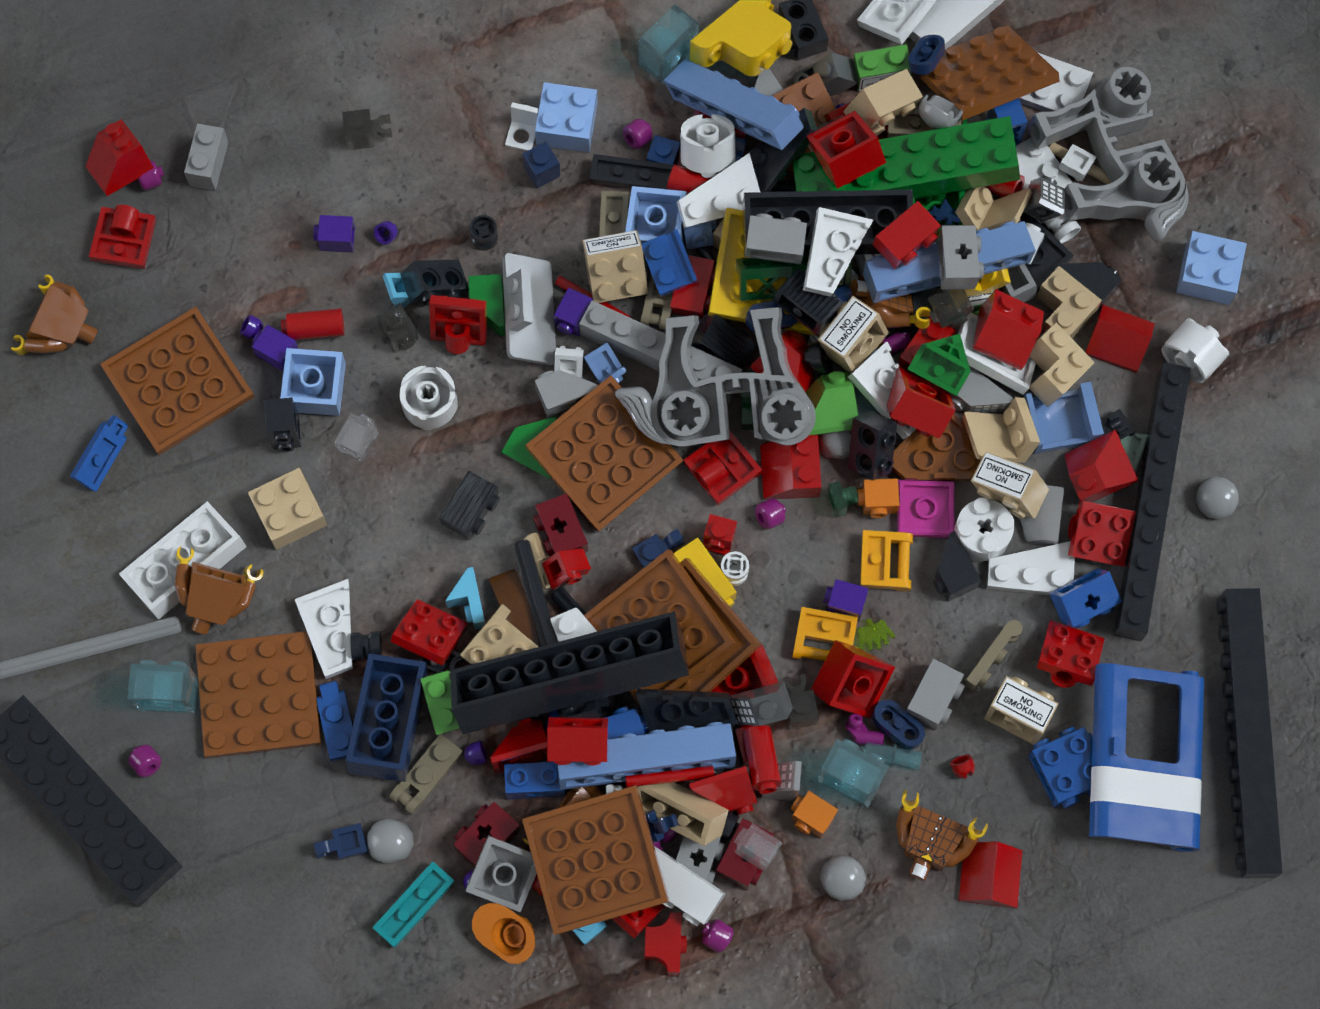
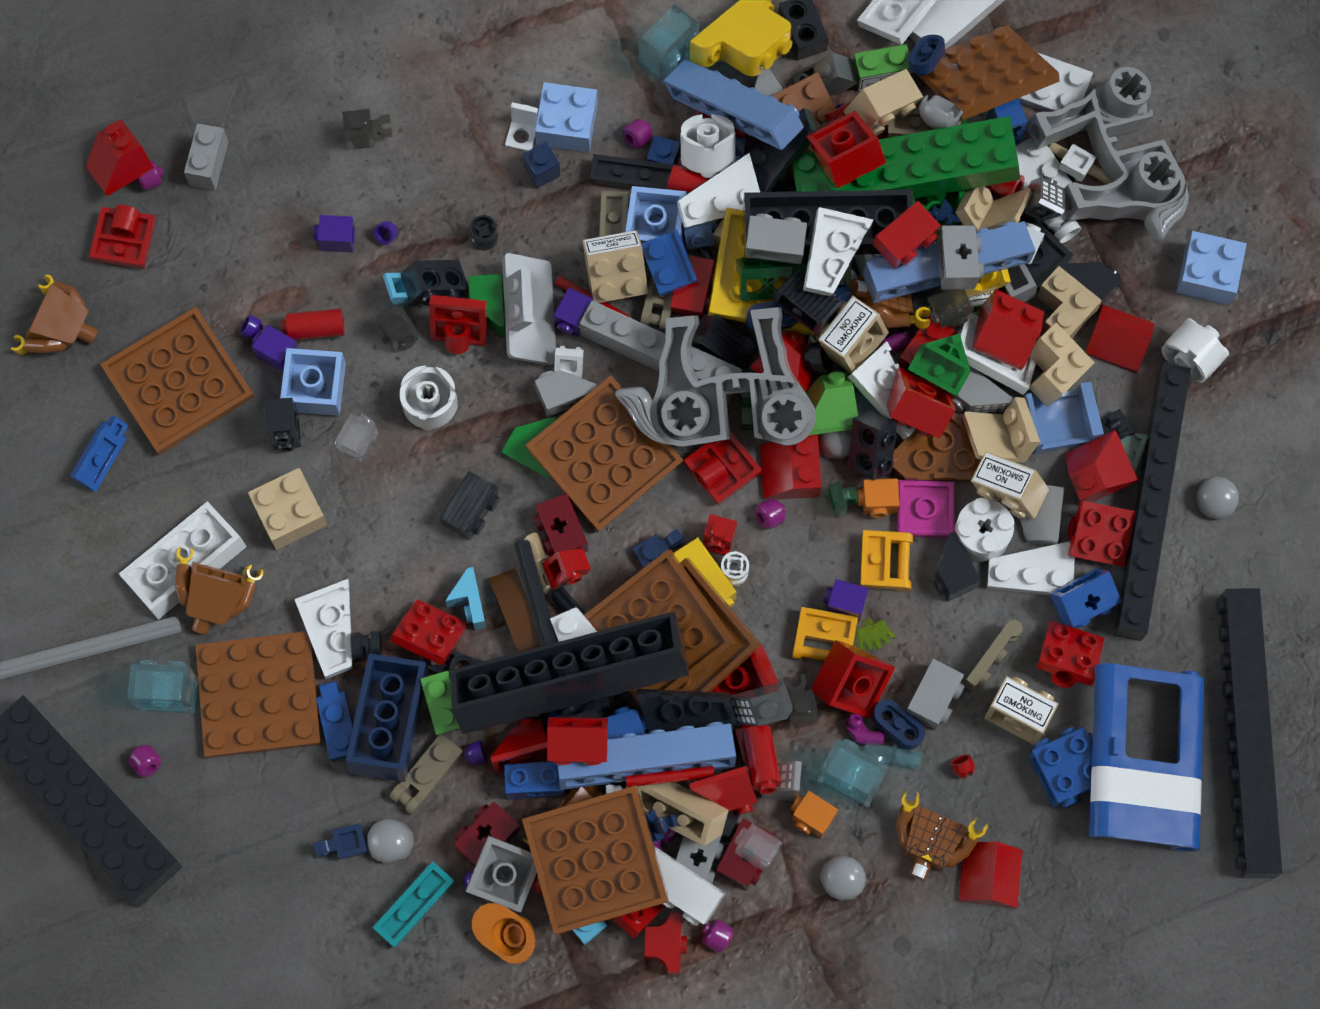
(496, 639): tan bracket -> none
(604, 363): medium blue bracket -> none

